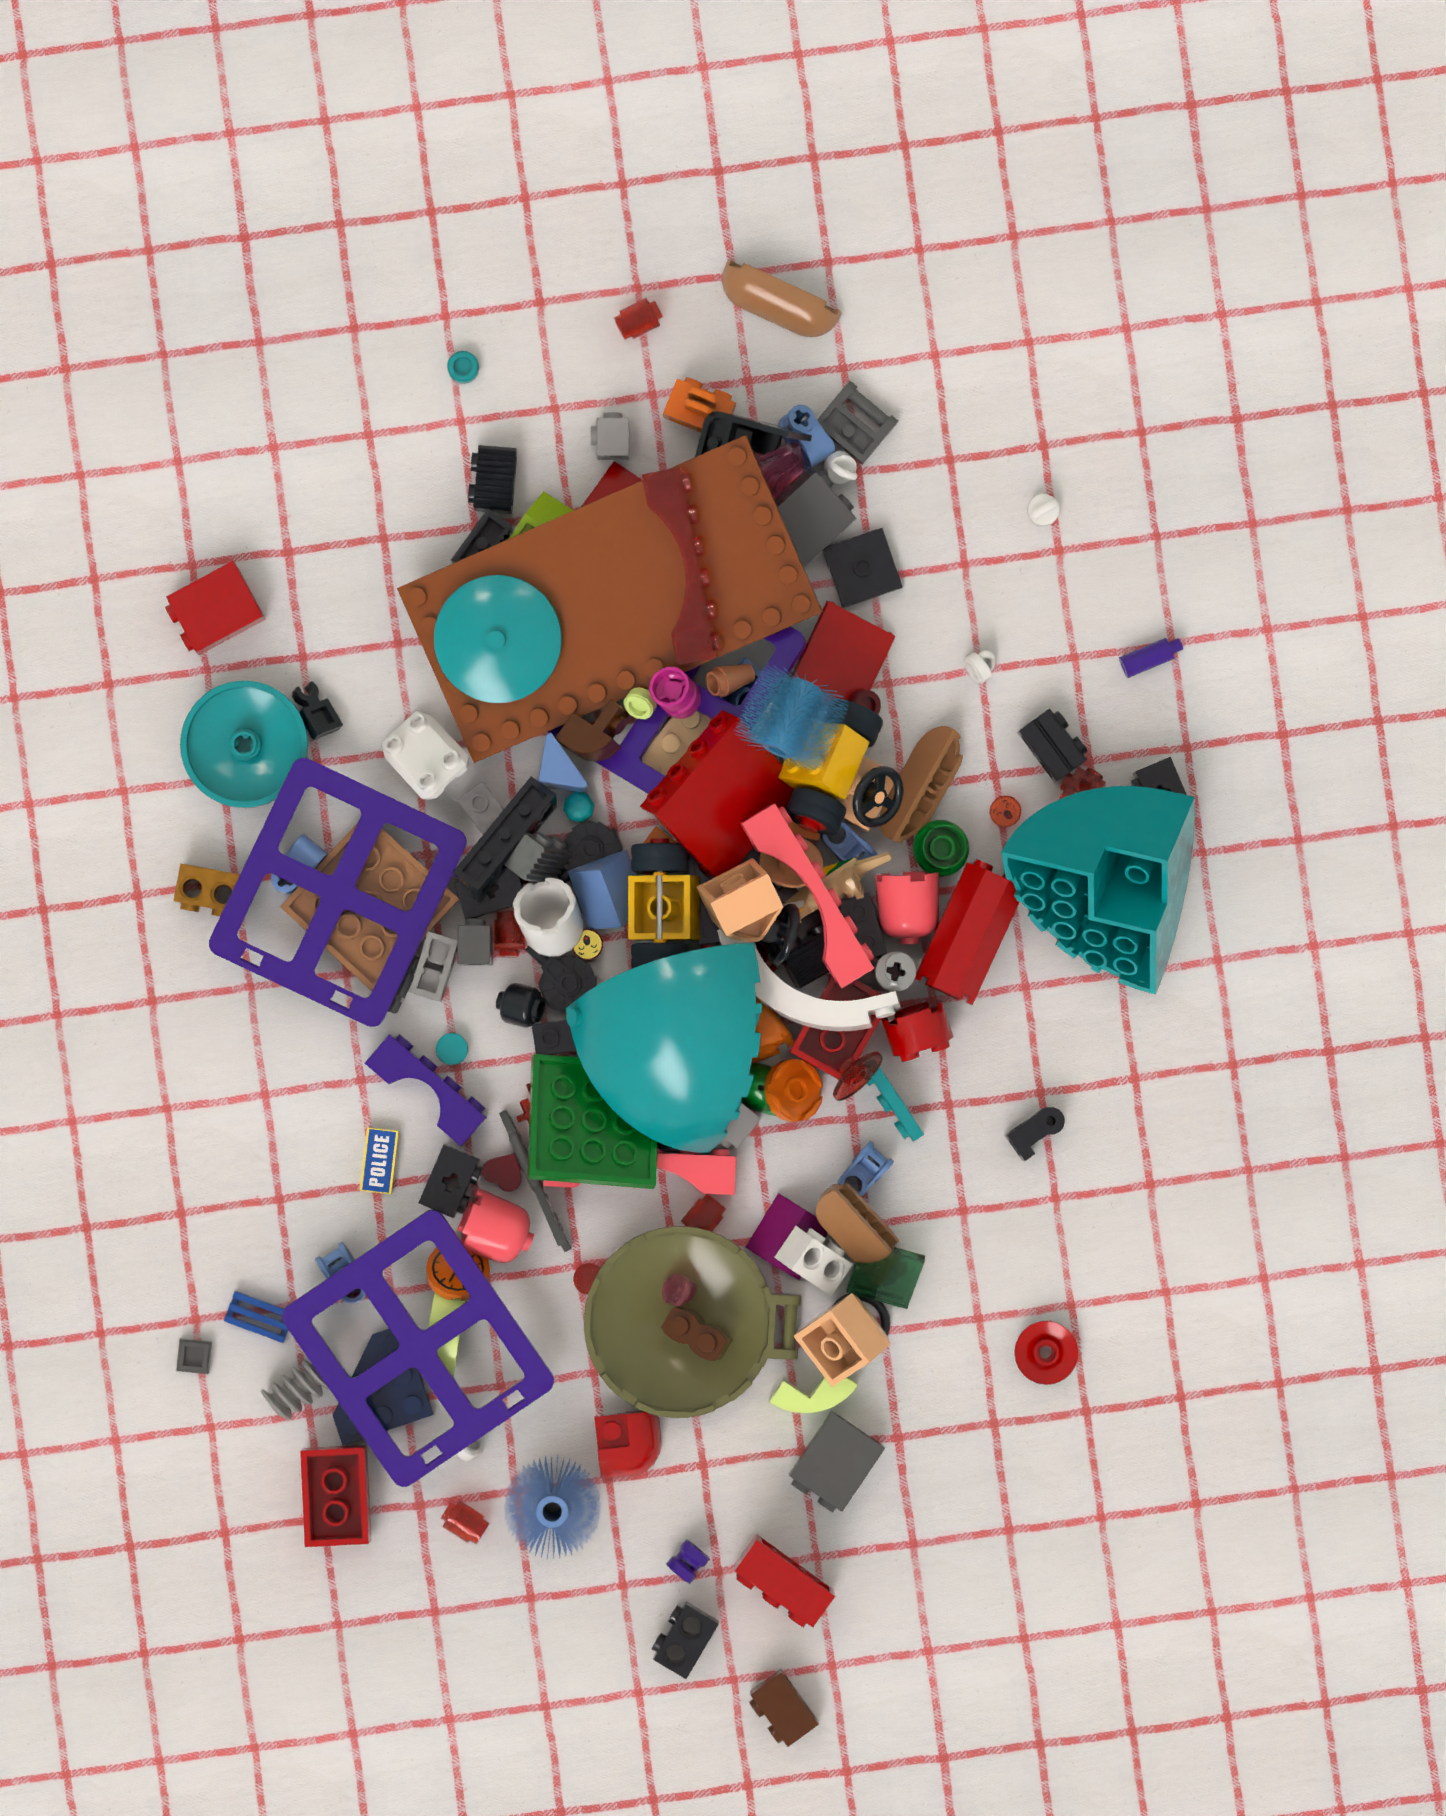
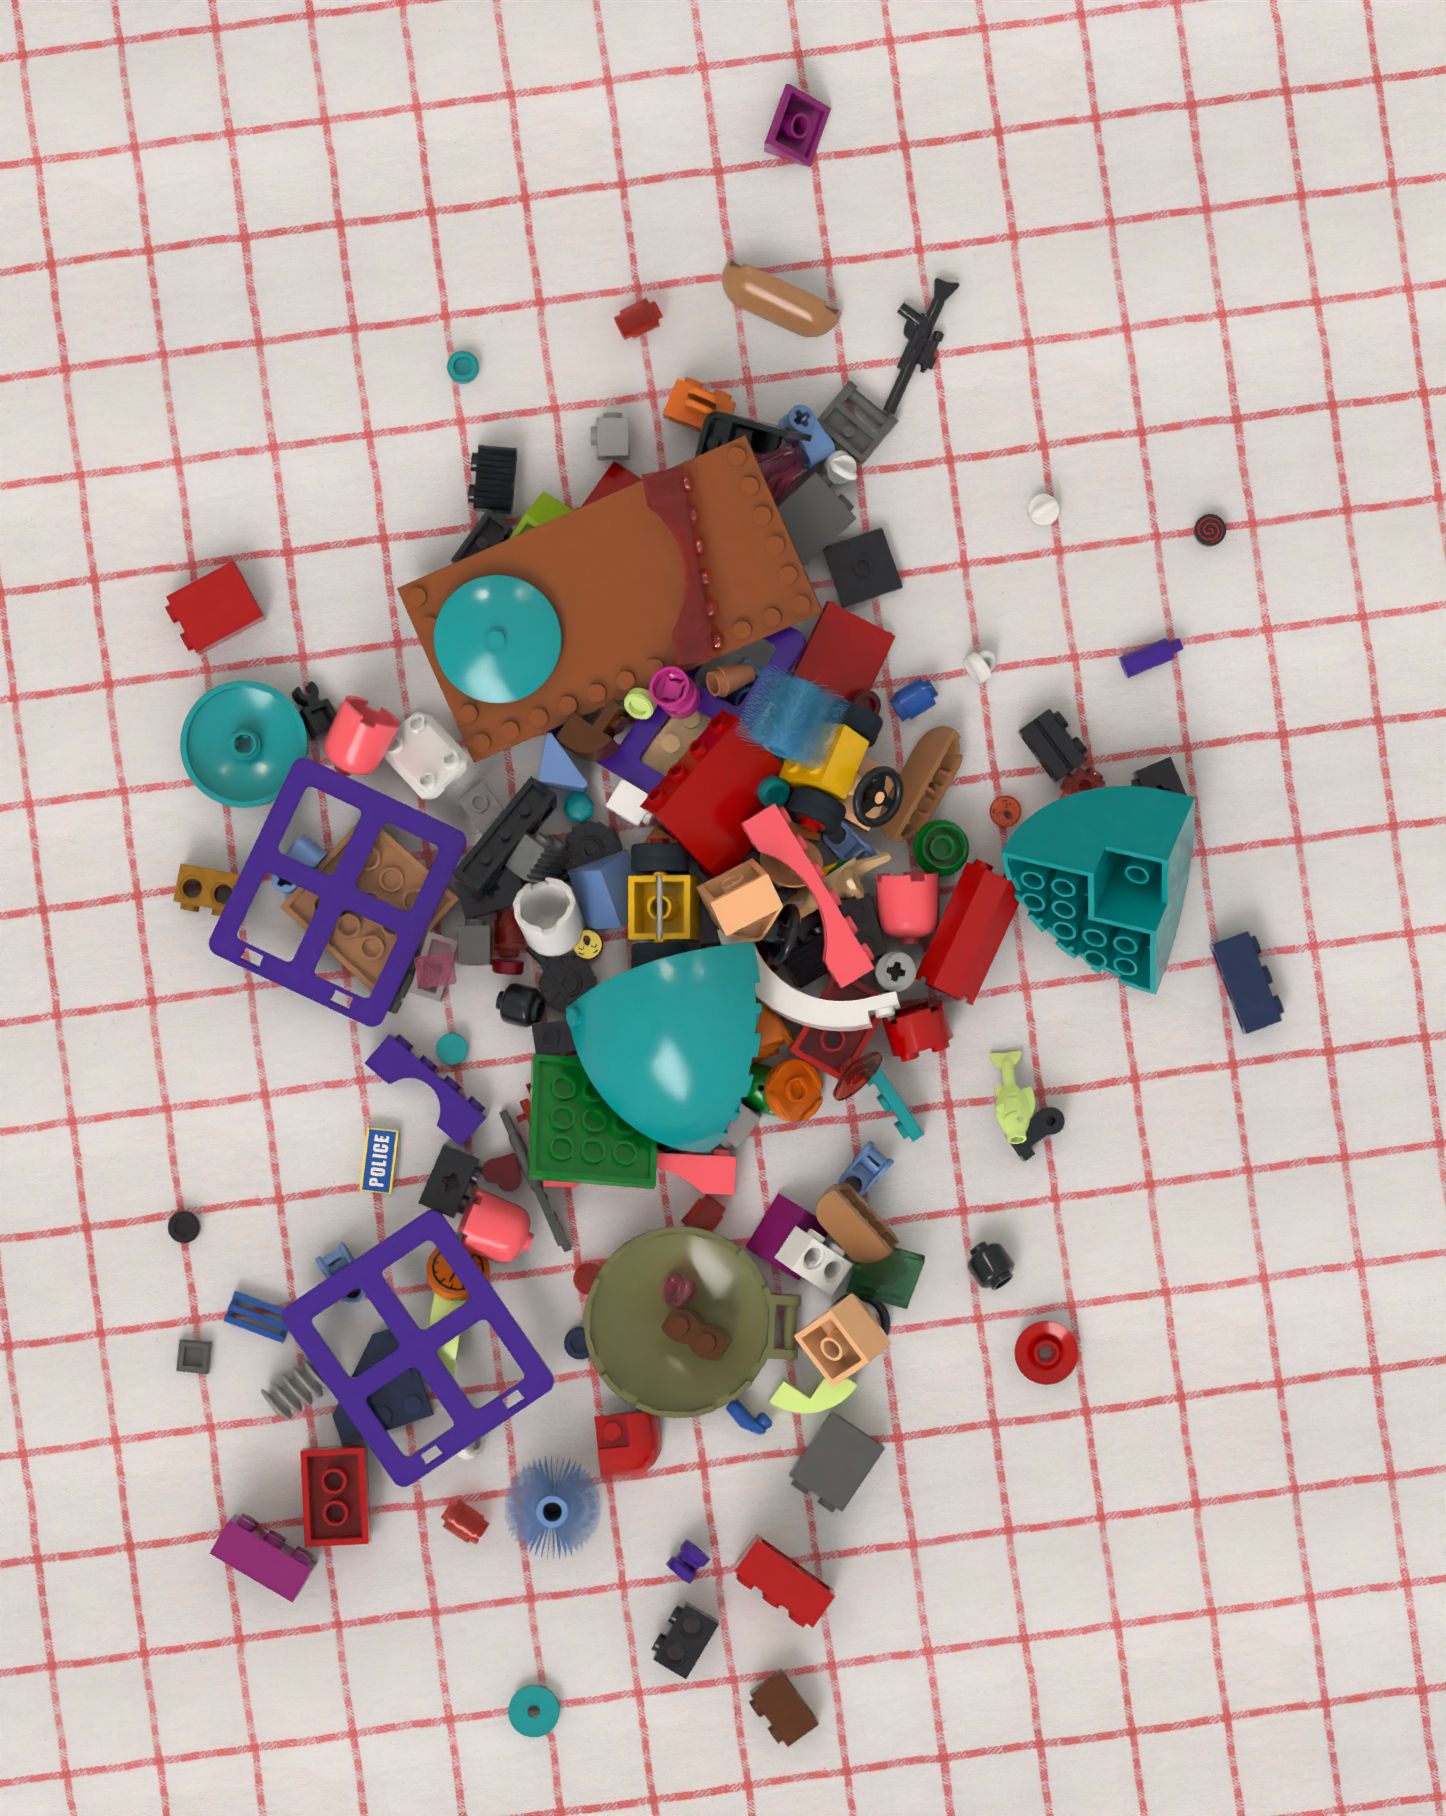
(184, 1227): none -> black tile
(264, 1556): none -> magenta piece
(359, 737): none -> coral cylinder
(435, 970): none -> clear pink panel
(508, 966): none -> dark red tile
(533, 1725): none -> teal piece
(575, 1343): none -> dark blue tile
(627, 802): none -> white brick
(746, 1420): none -> blue arm
(773, 790): none -> teal tile
(796, 127): none -> magenta slope
(914, 699): none -> blue brick
(919, 348): none -> black piece
(990, 1265): none -> black head
(1013, 1105): none -> yellowish green animal
(1209, 530): none -> black tile
(1247, 982): none -> dark blue brick

